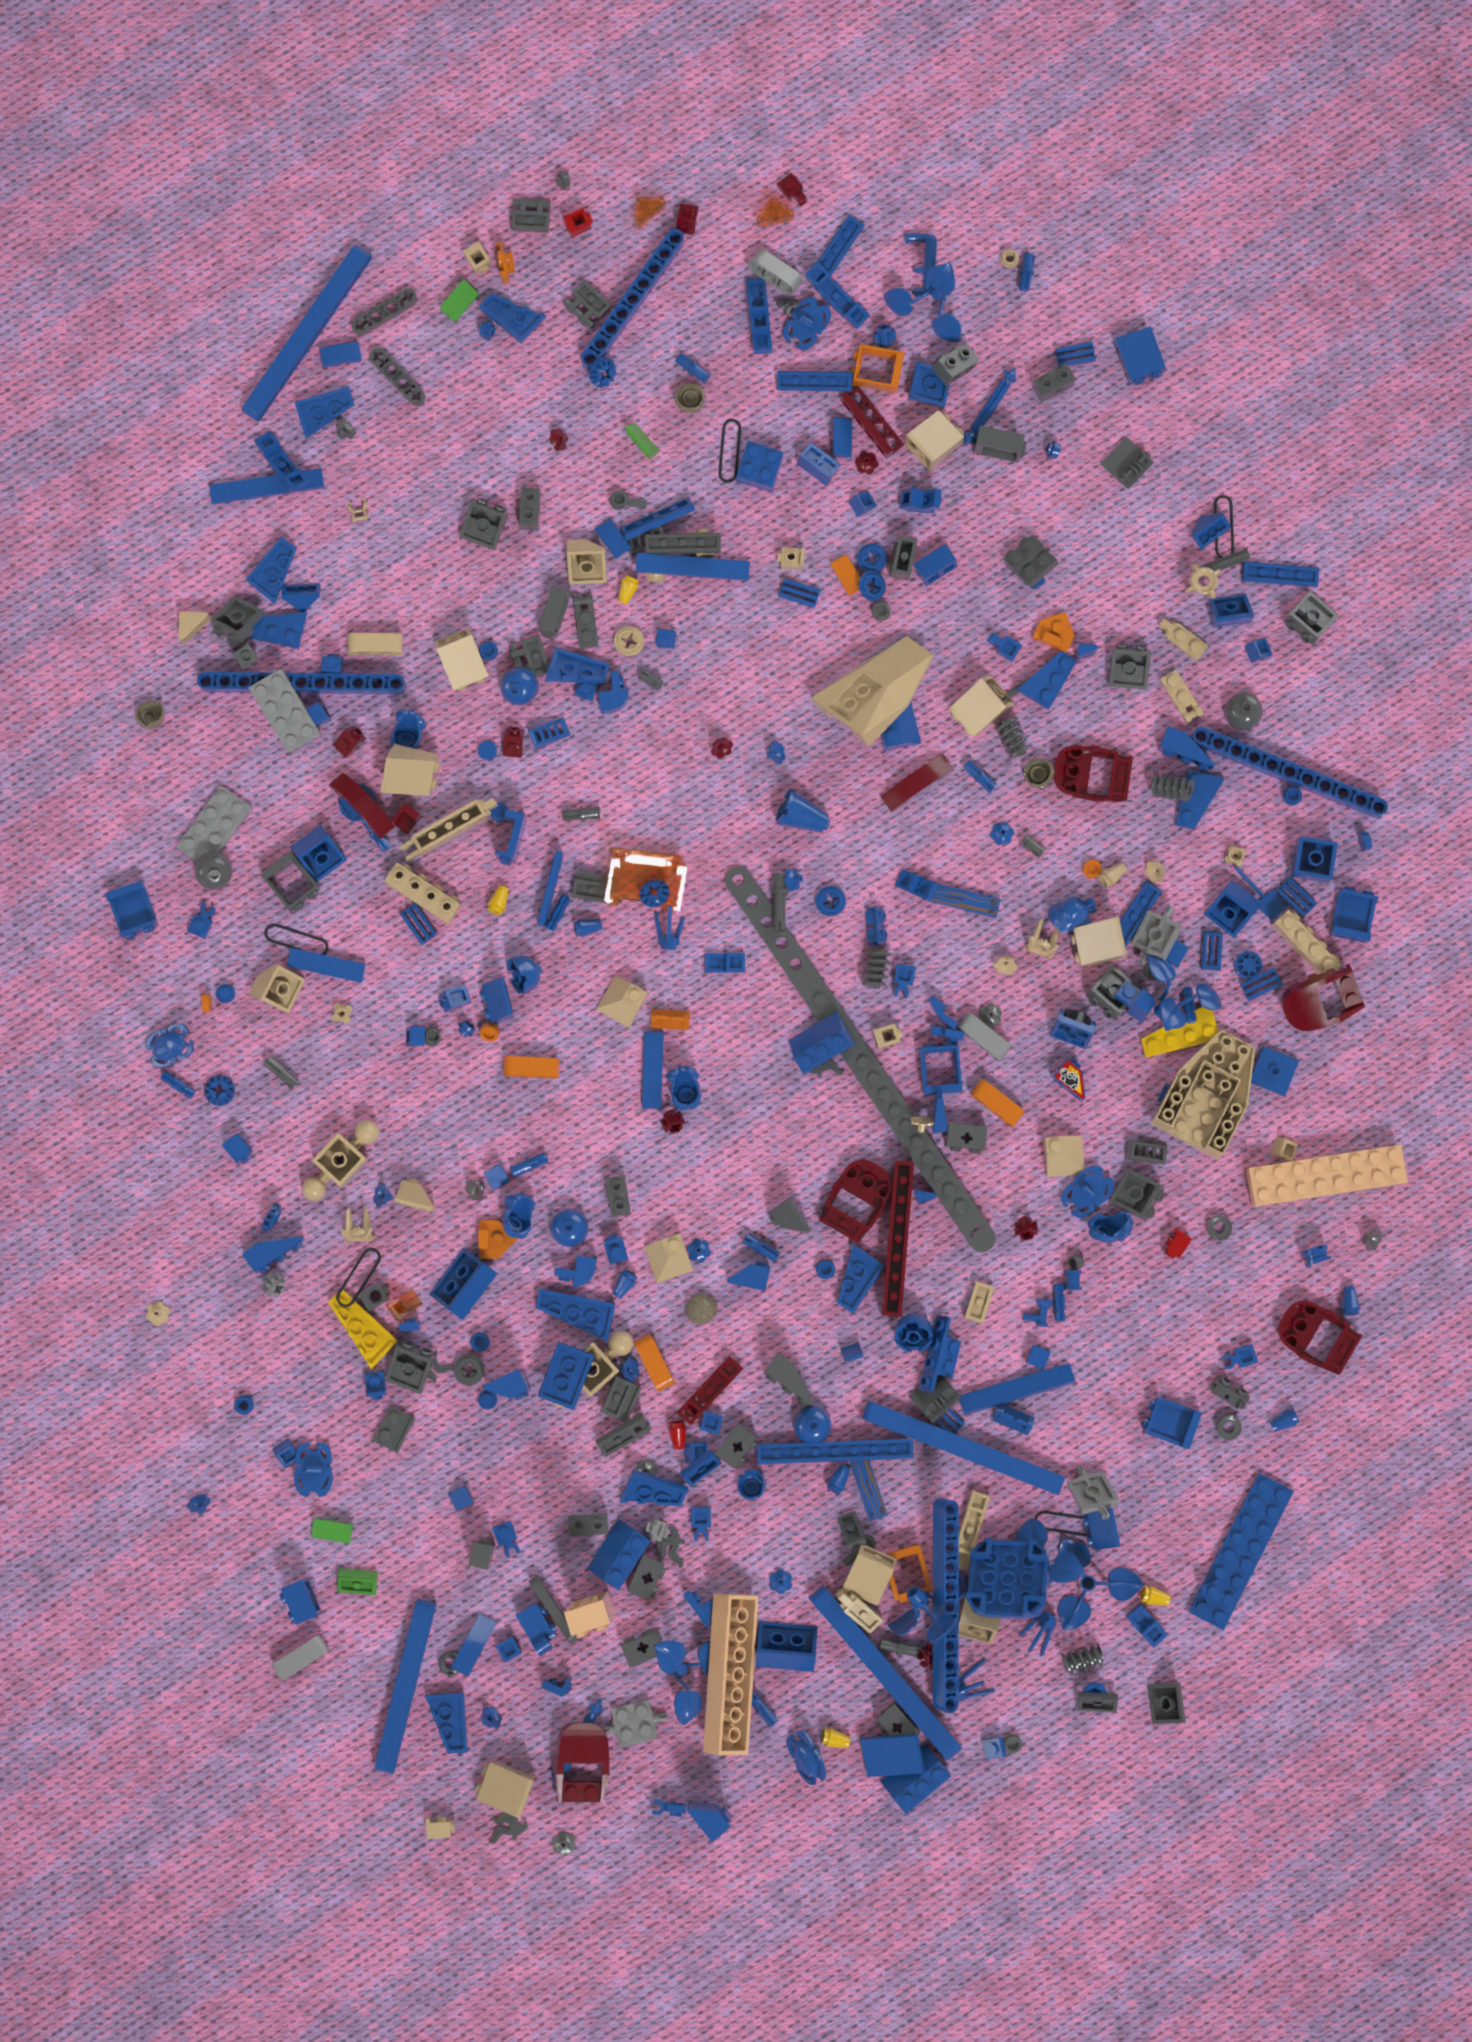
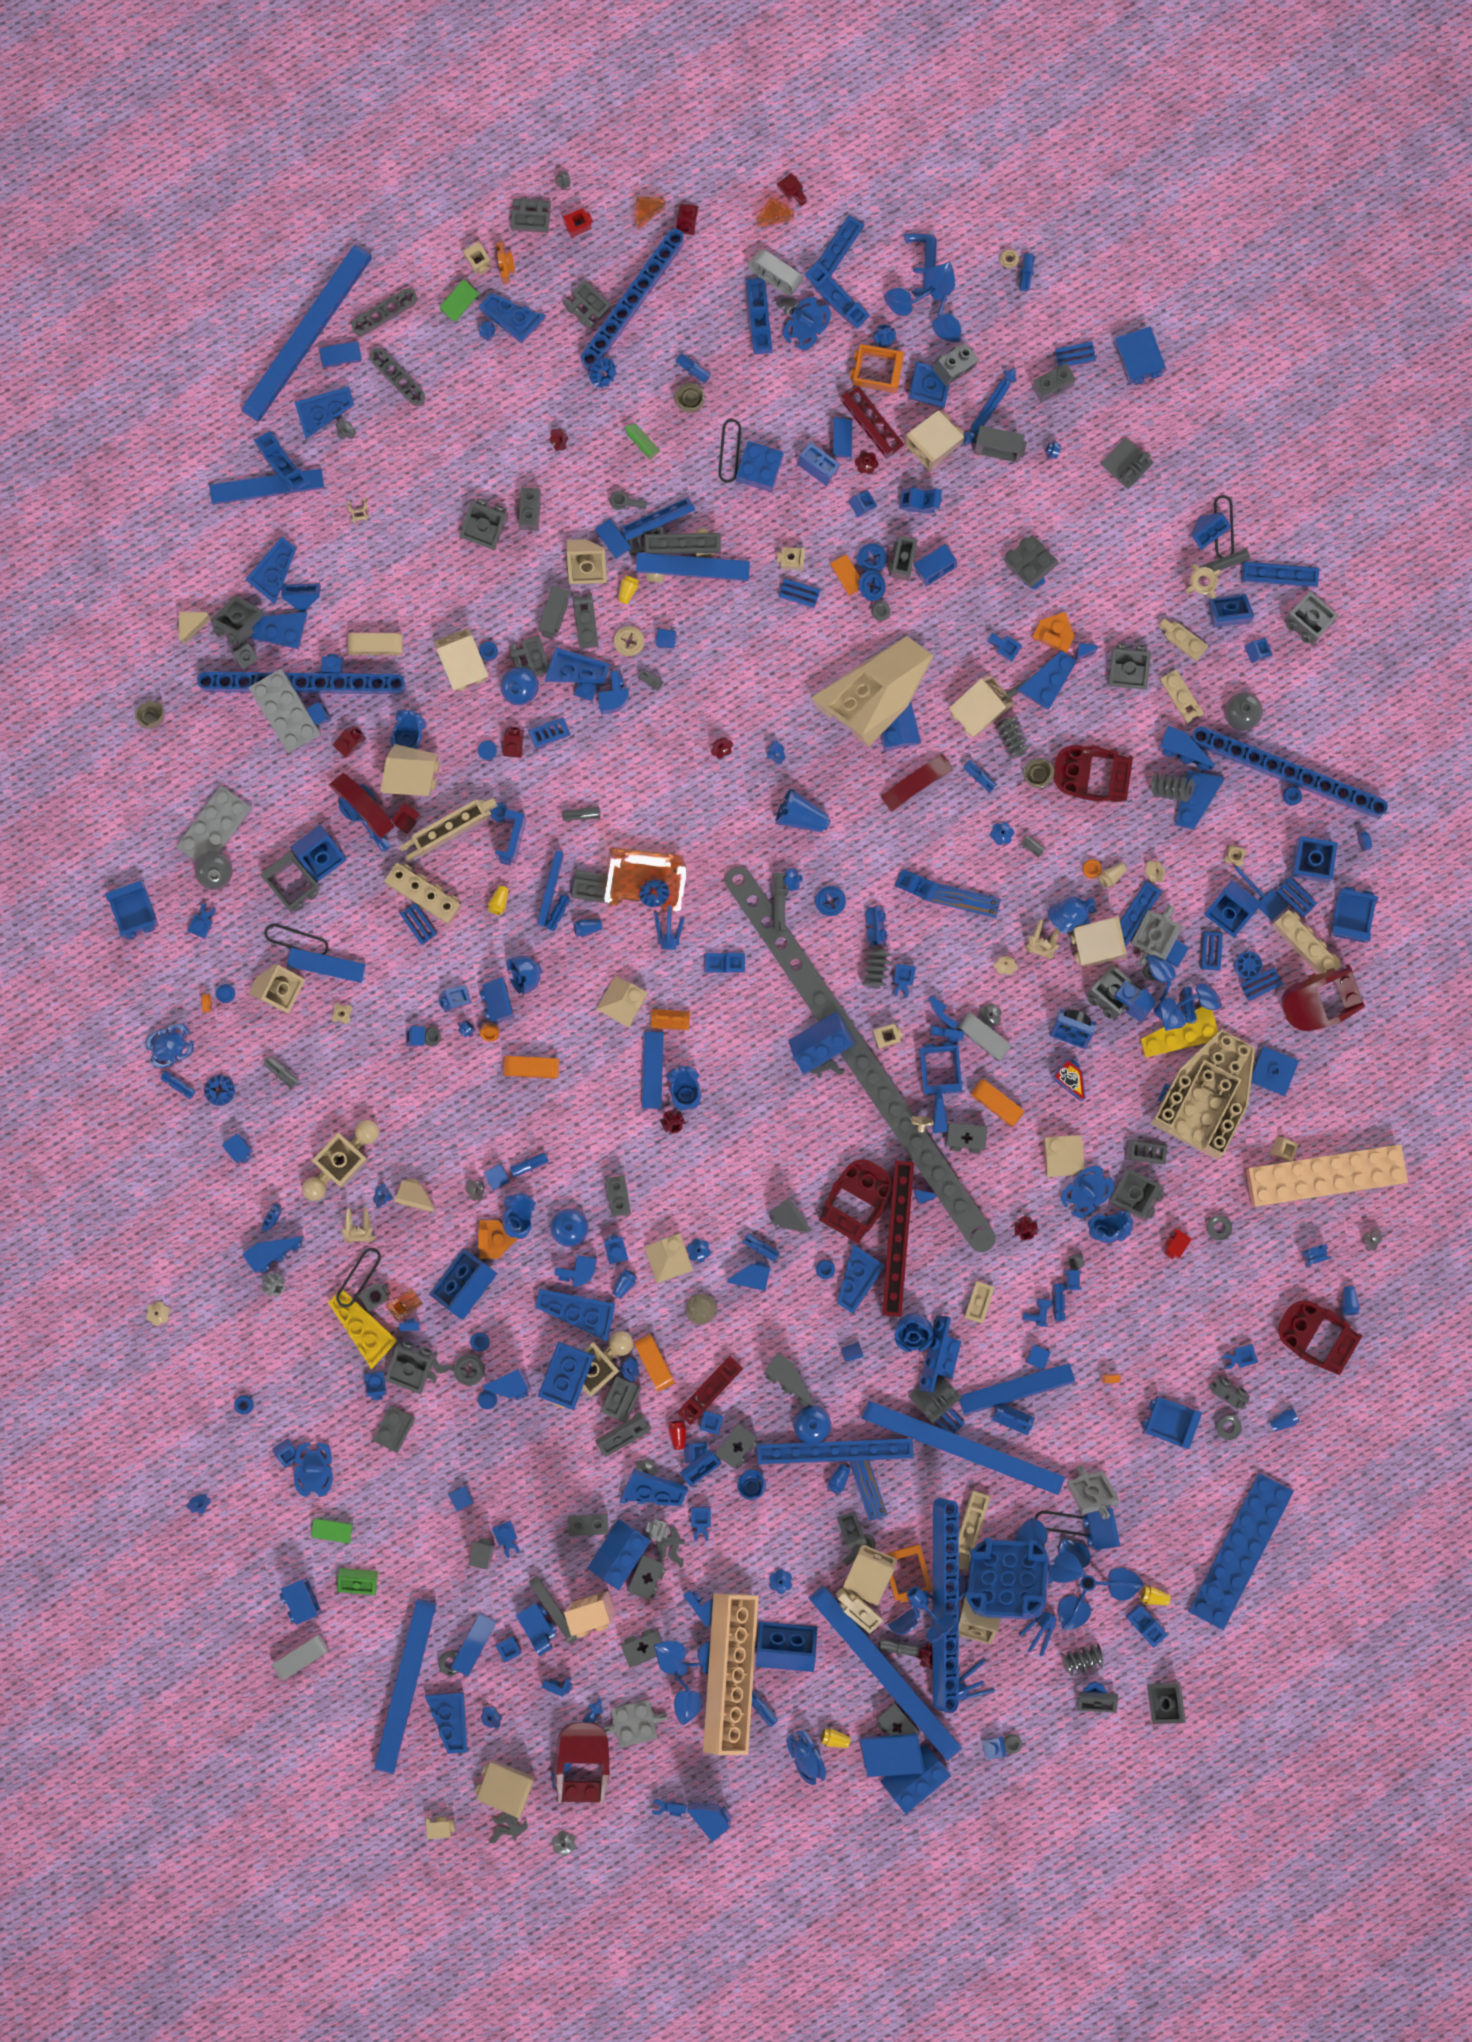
(814, 381): blue tile -> none
(1111, 1378): none -> orange tile

